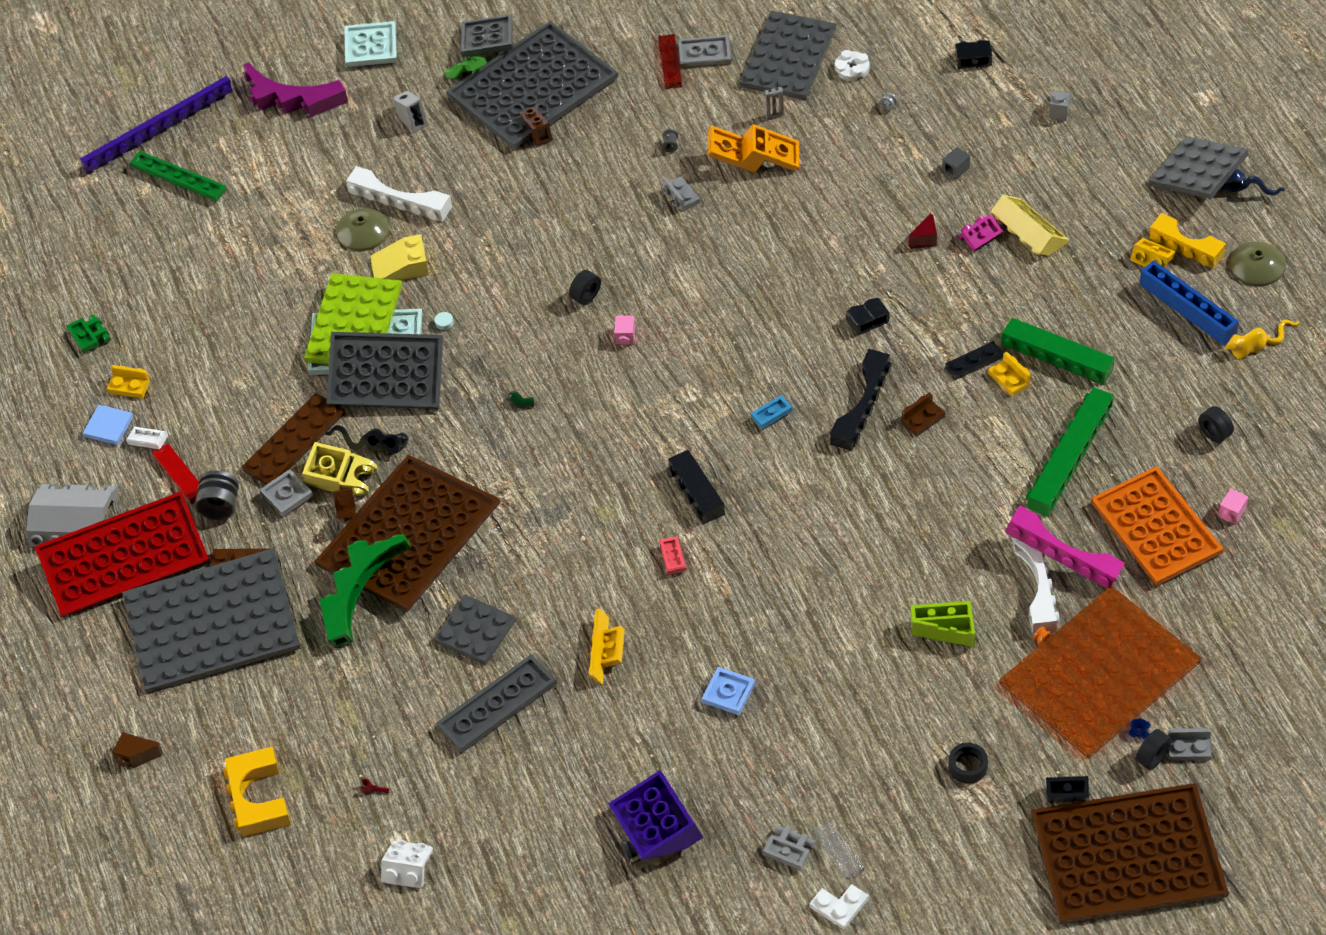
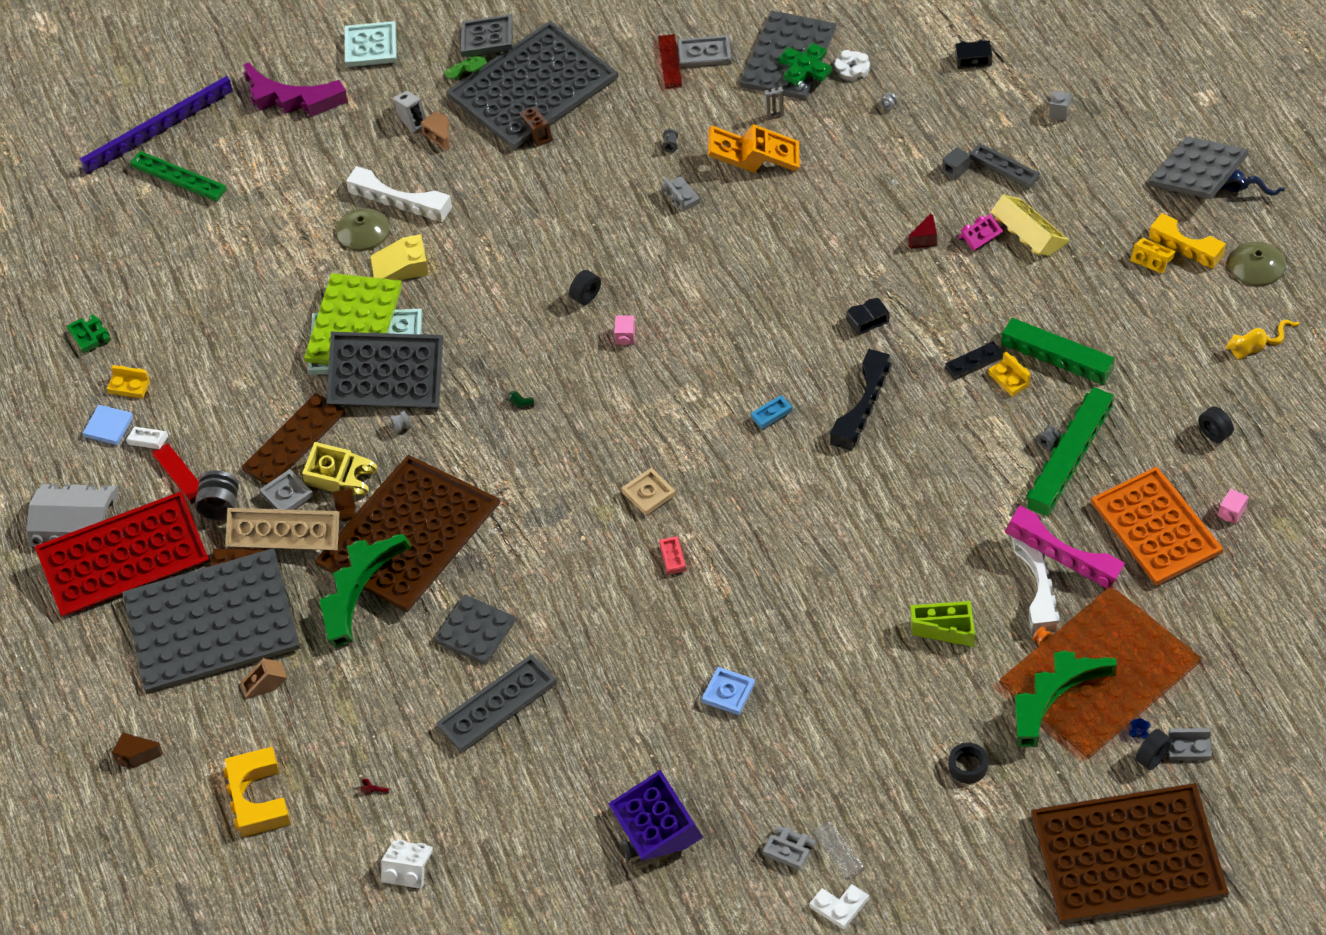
(263, 678): none -> medium nougat slope
(282, 529): none -> tan plate
(374, 439): black animal -> none
(400, 422): none -> light grey wheel
(437, 129): none -> medium nougat slope
(444, 321): light aqua tile -> none
(606, 646): yellow bracket -> none
(648, 491): none -> tan plate
(695, 486): black brick -> none
(805, 64): none -> green plate
(922, 415): reddish brown bracket -> none
(1004, 165): none -> dark grey plate
(1048, 437): none -> dark grey wheel
(1050, 686): none -> green arch
(1067, 789): black brick -> none
(1188, 302): blue brick -> none

